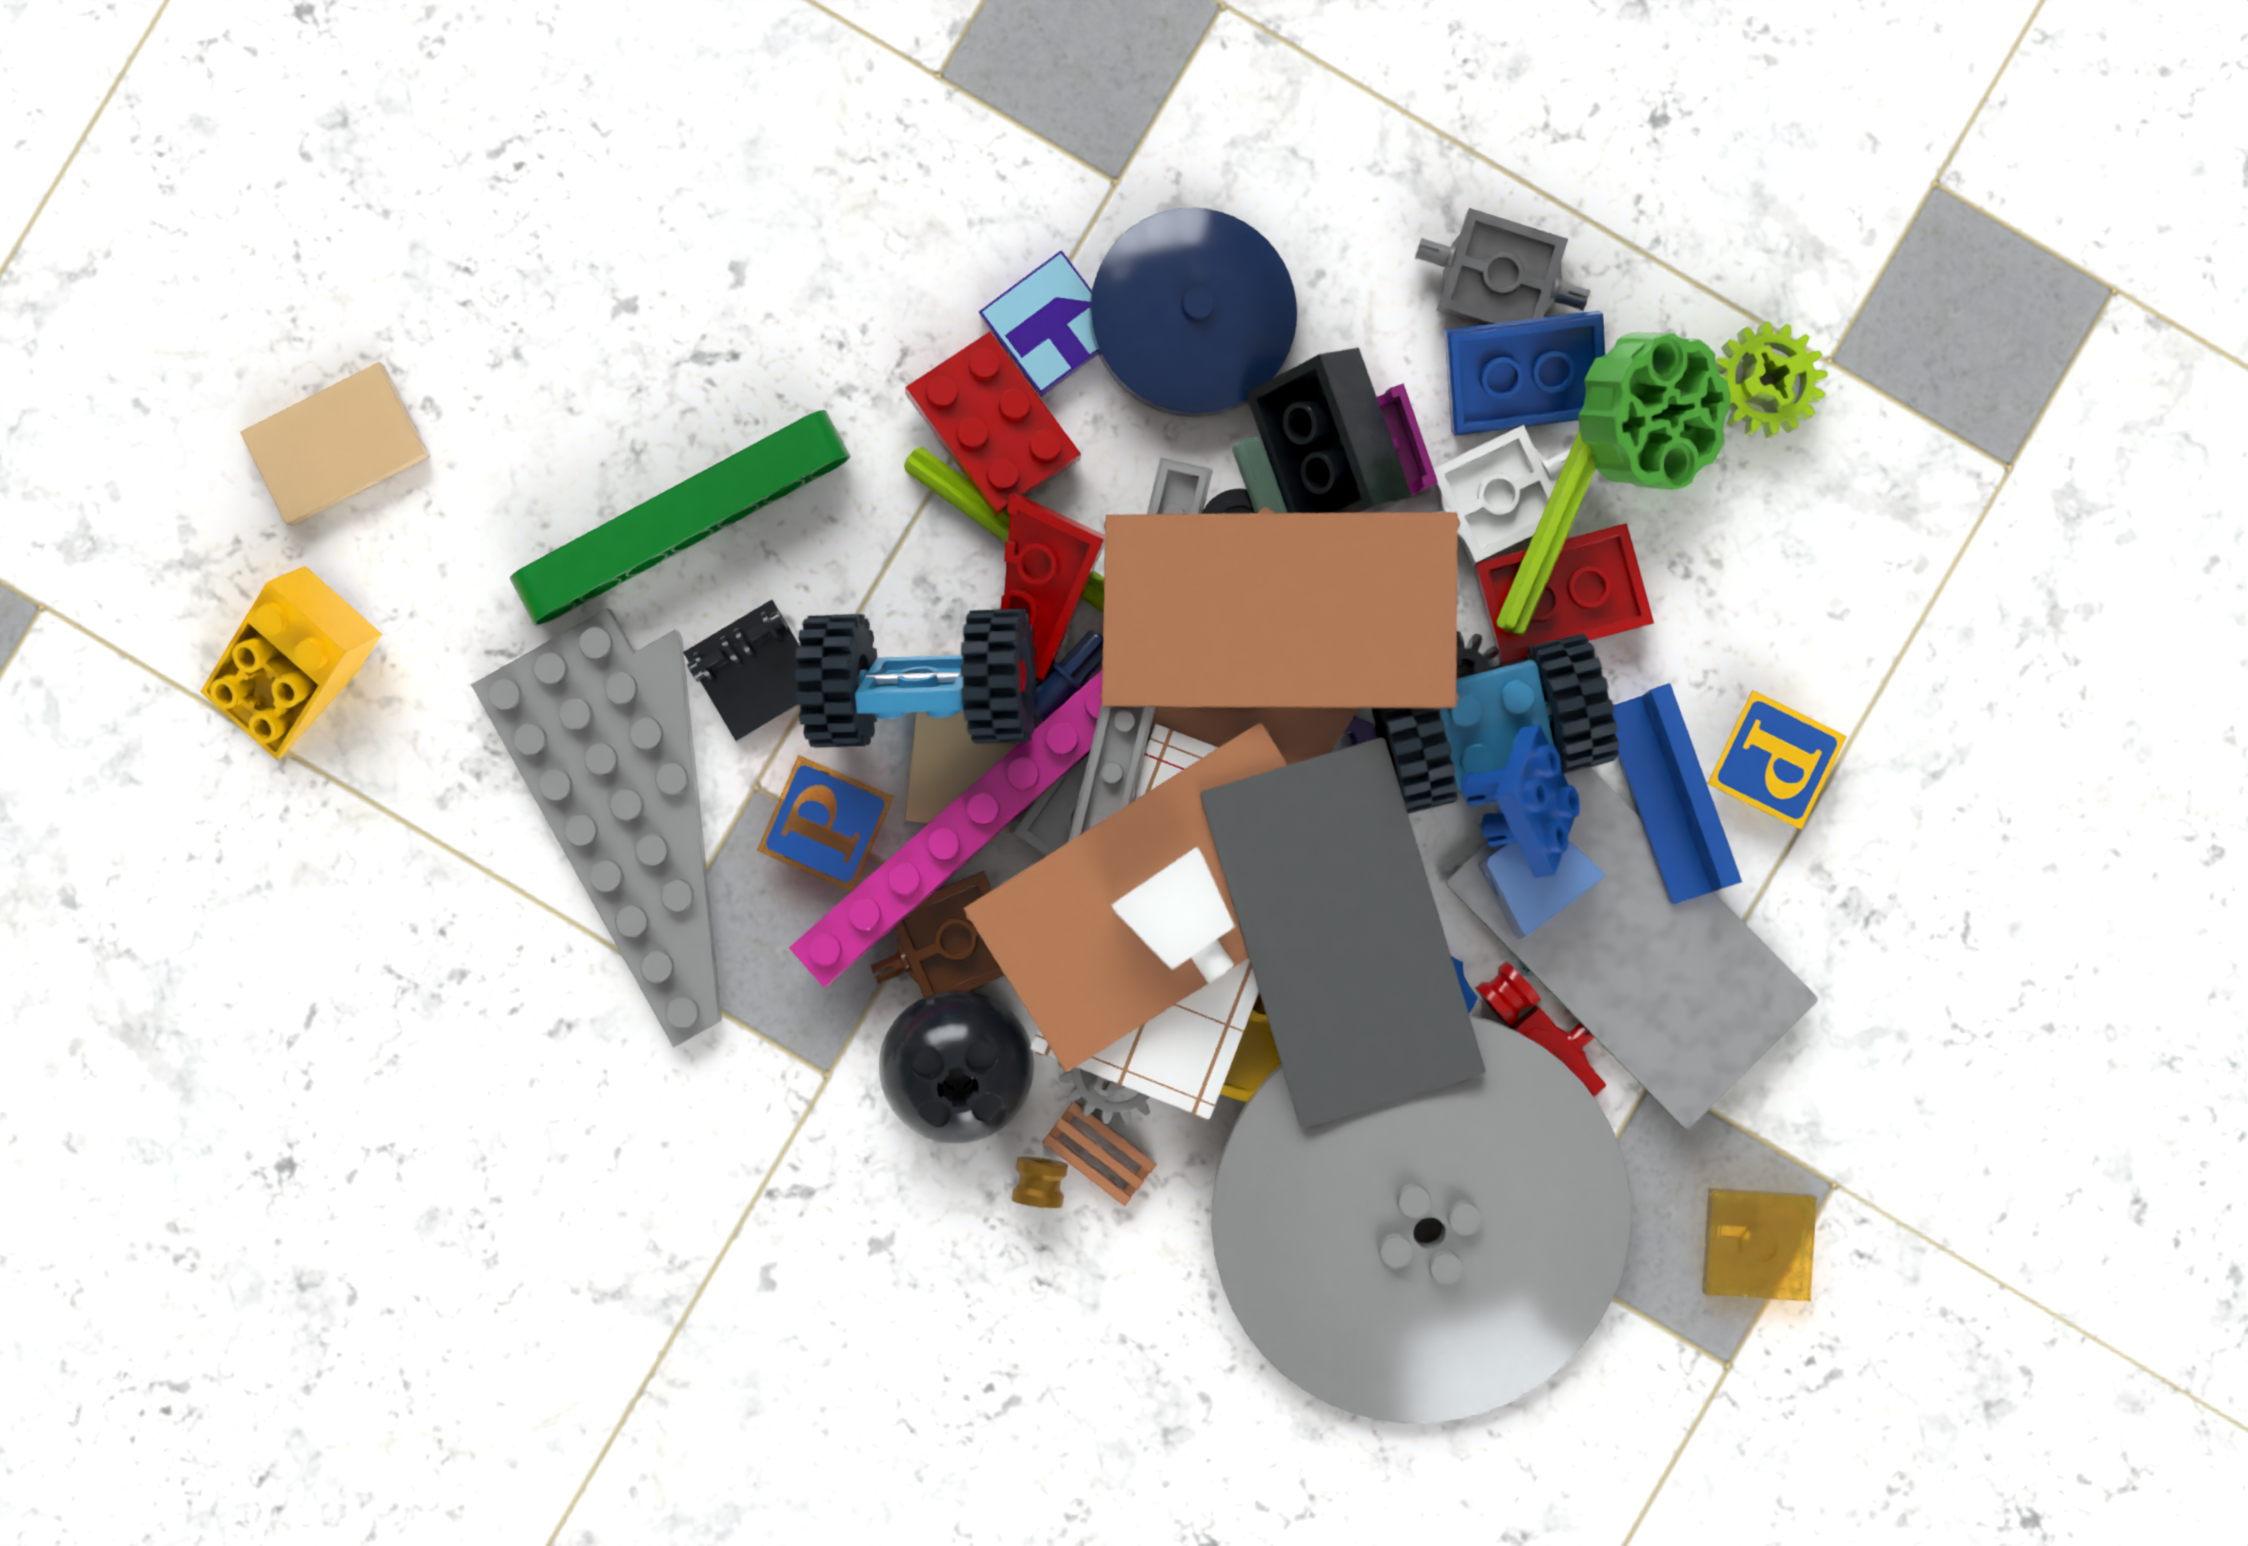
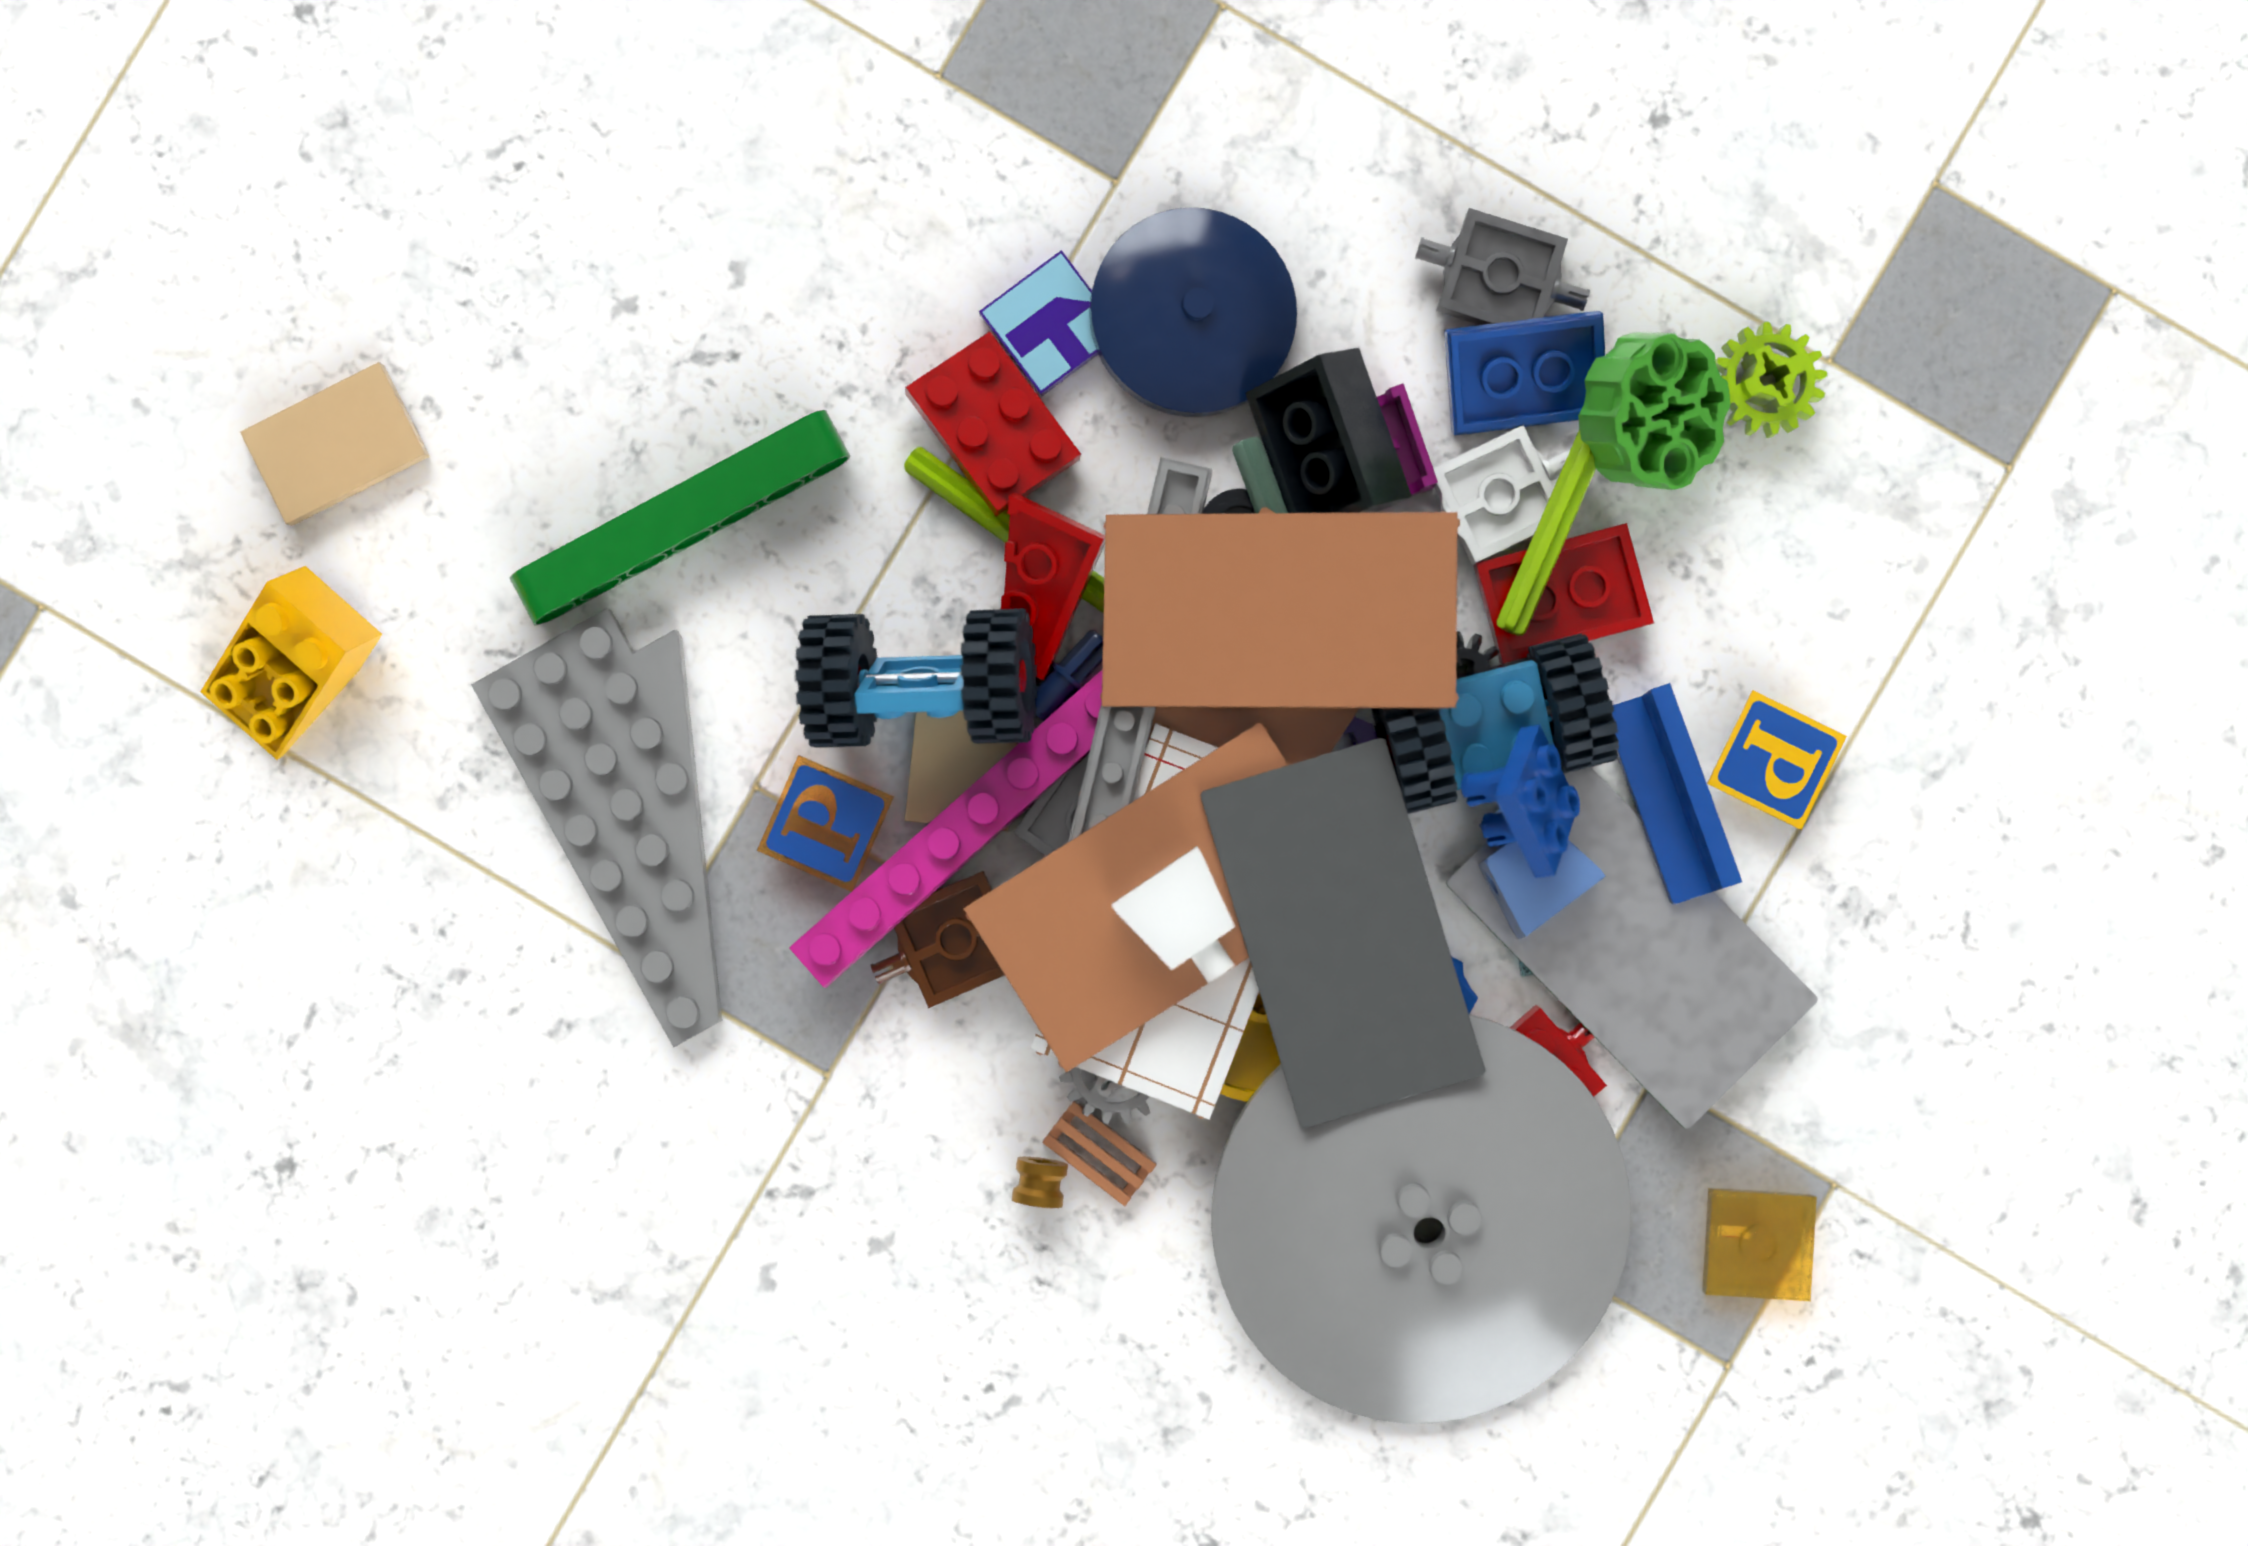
(748, 669): black hinge -> none
(954, 1040): black piece -> none
(1508, 994): red wheel -> none

